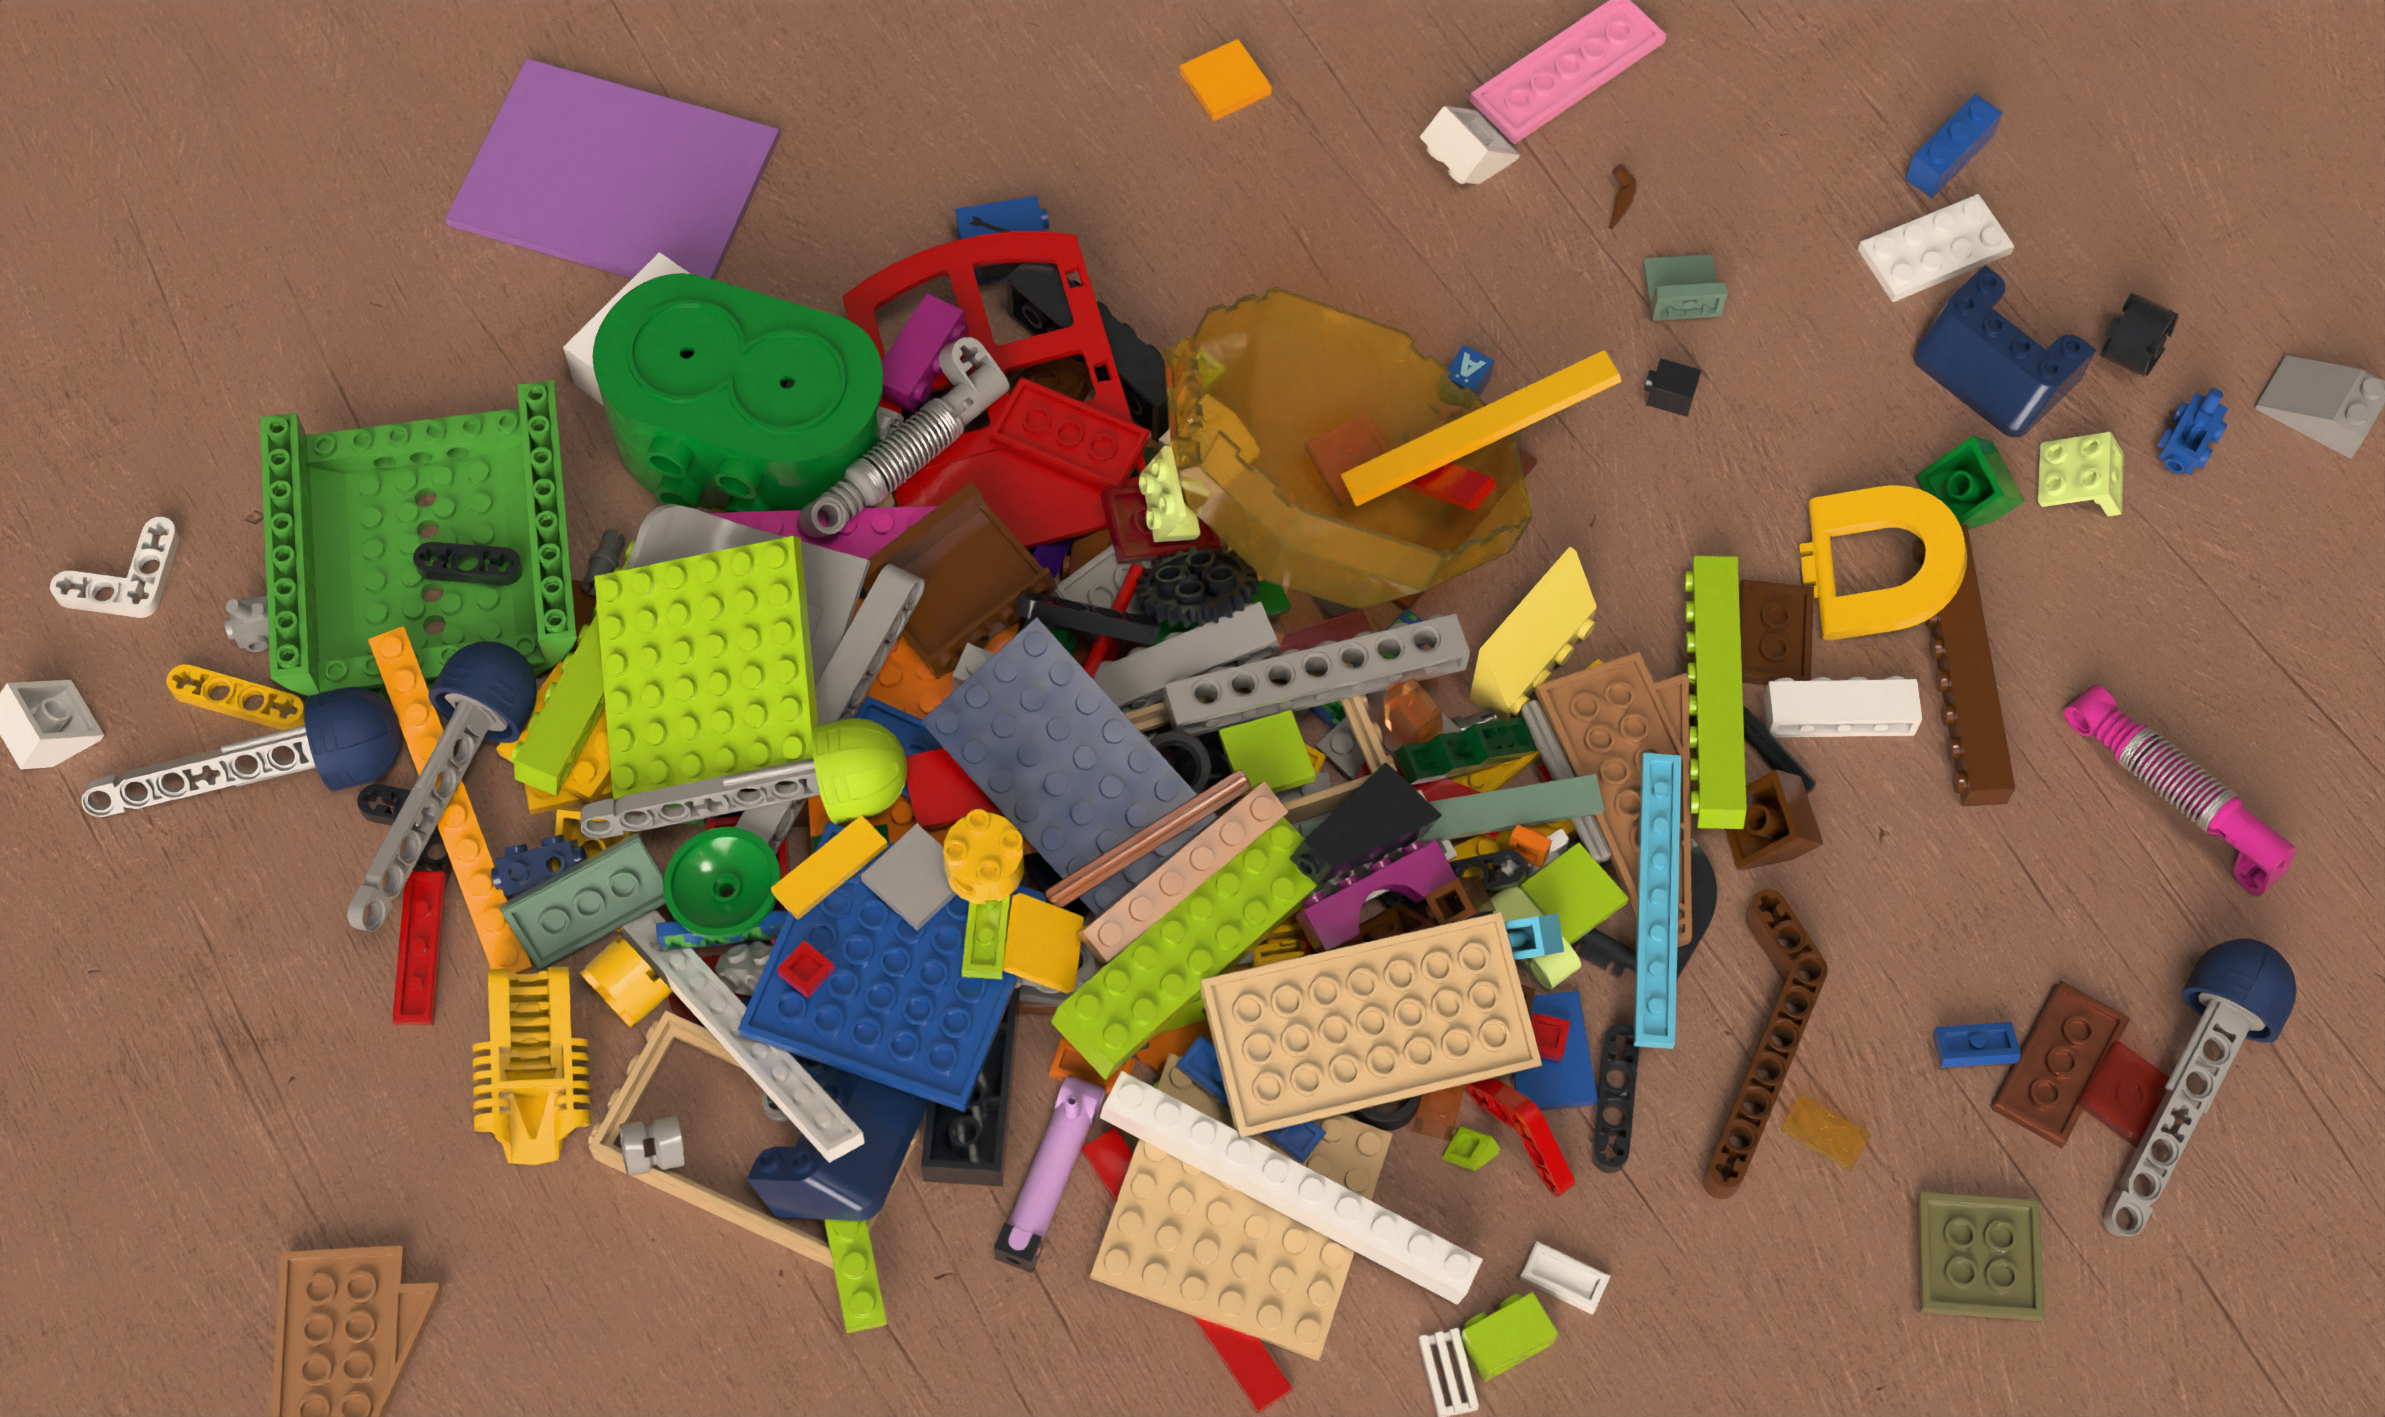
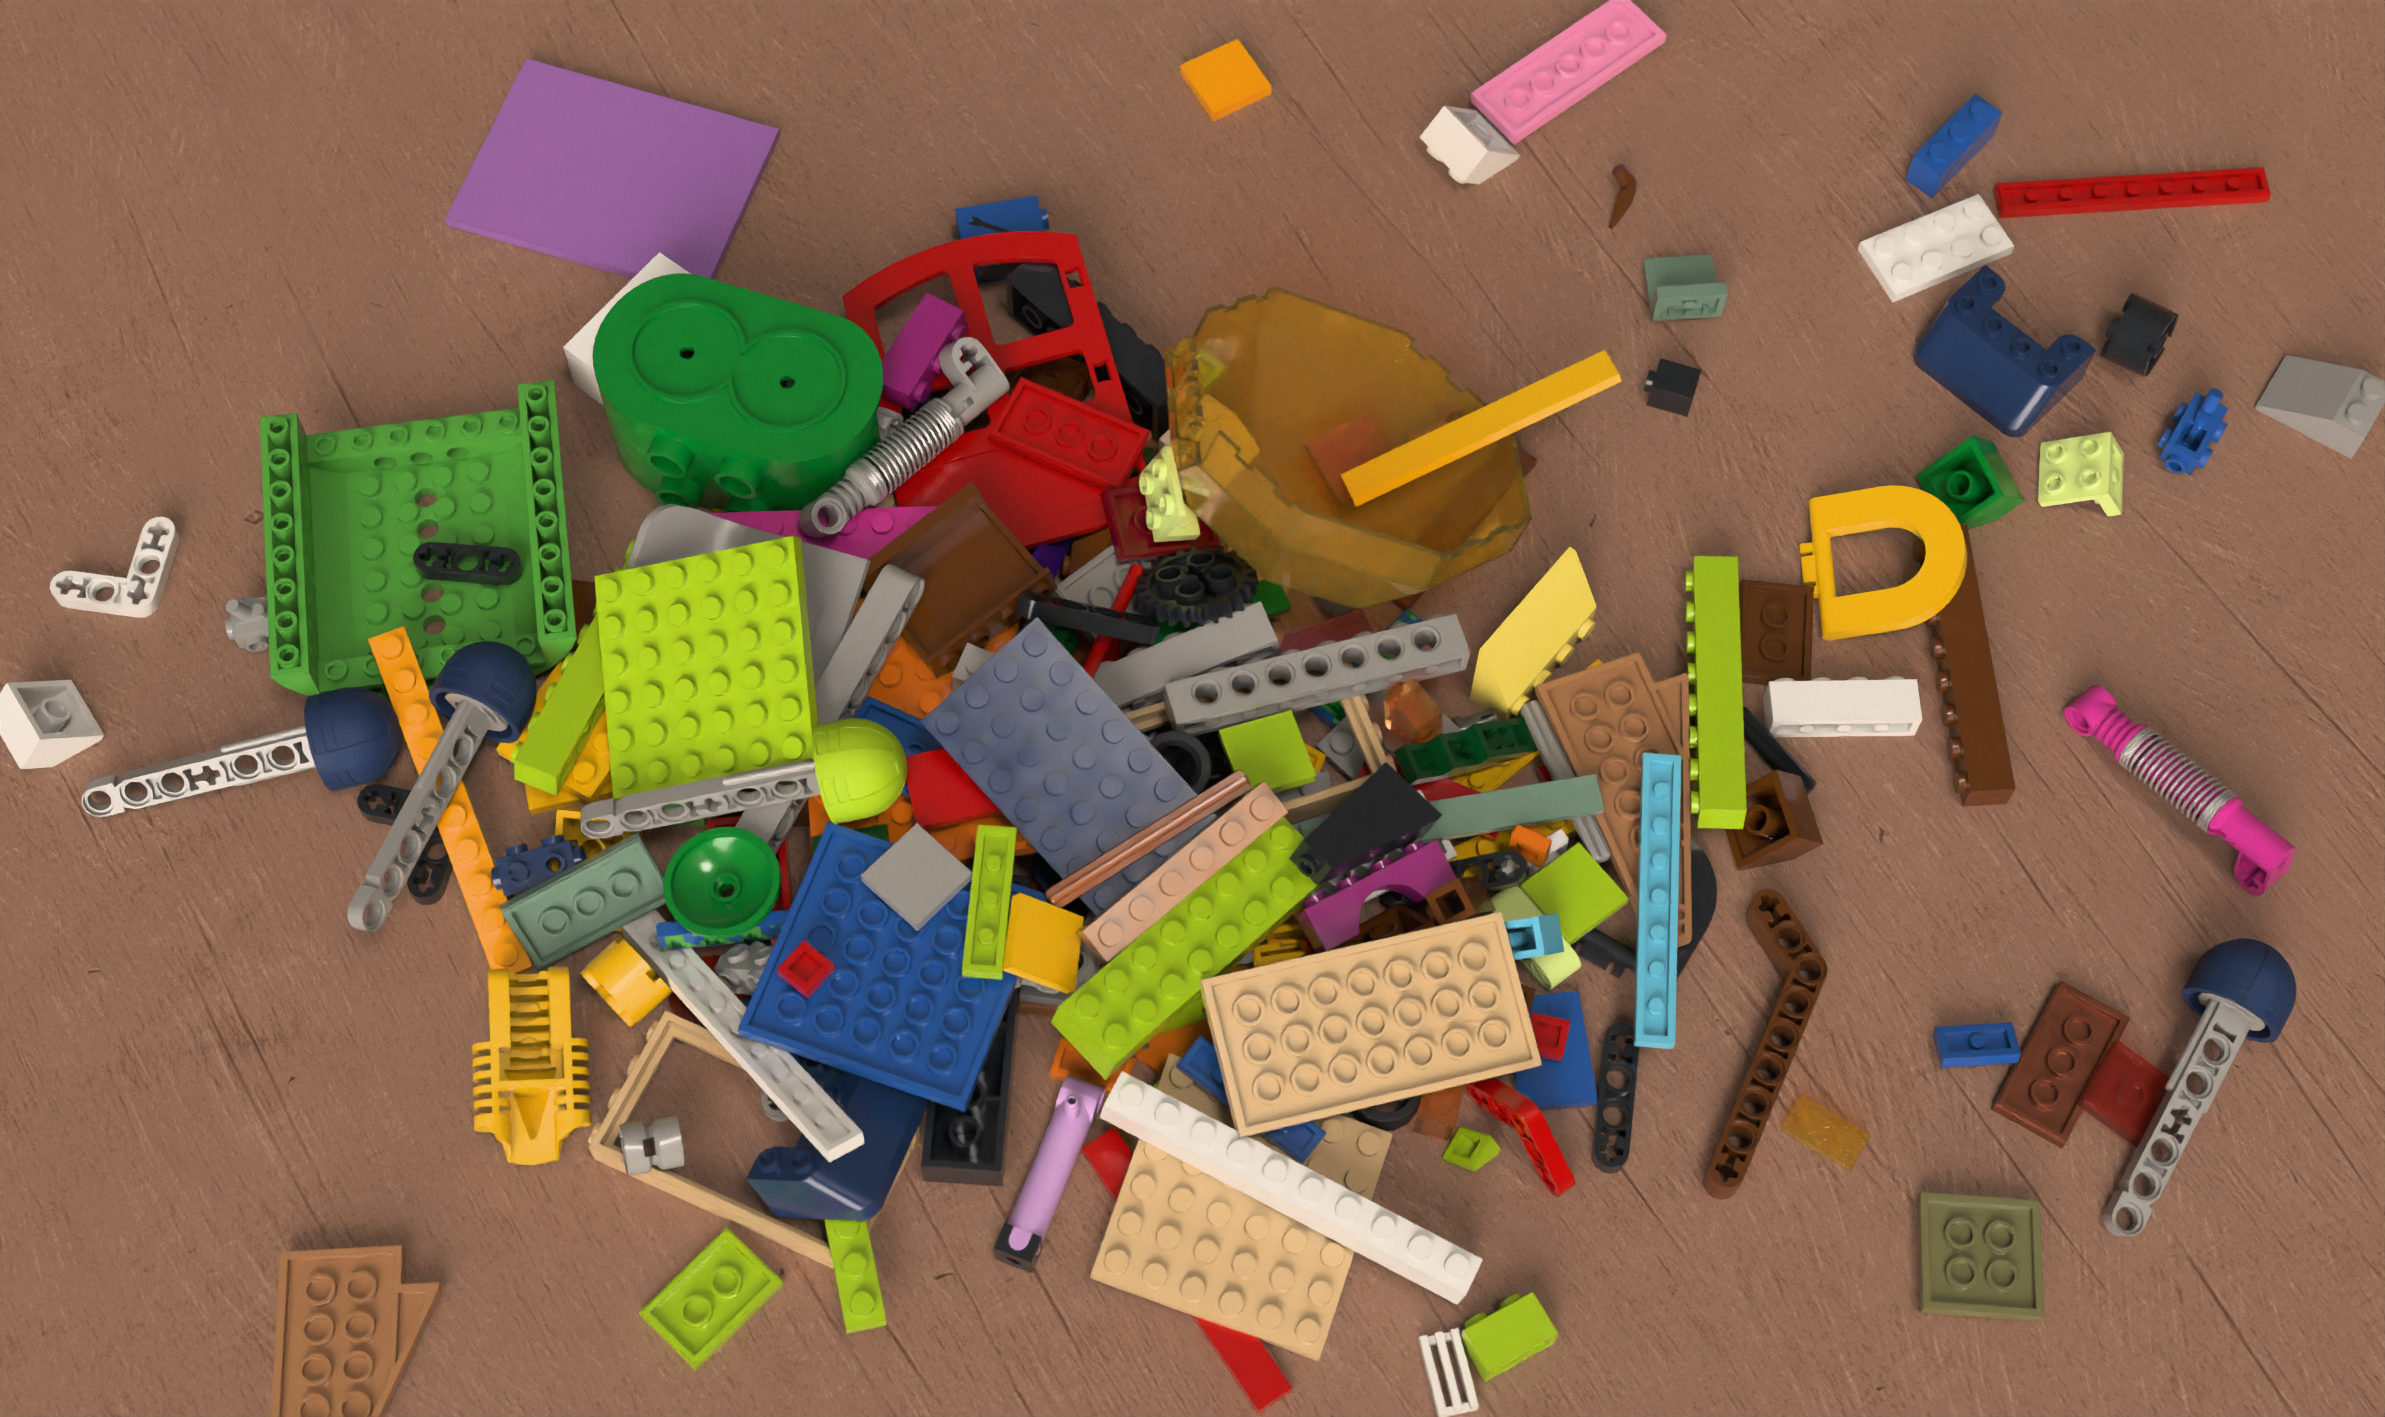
(235, 701): yellow beam -> none
(419, 948): red tile -> none
(603, 559): dark grey pin -> none
(711, 1298): none -> lime tile
(829, 867): yellow tile -> none
(983, 857): yellow brick -> none
(1454, 485): red tile -> none
(1471, 370): blue brick -> none
(1564, 1277): white tile -> none
(2131, 192): none -> red tile

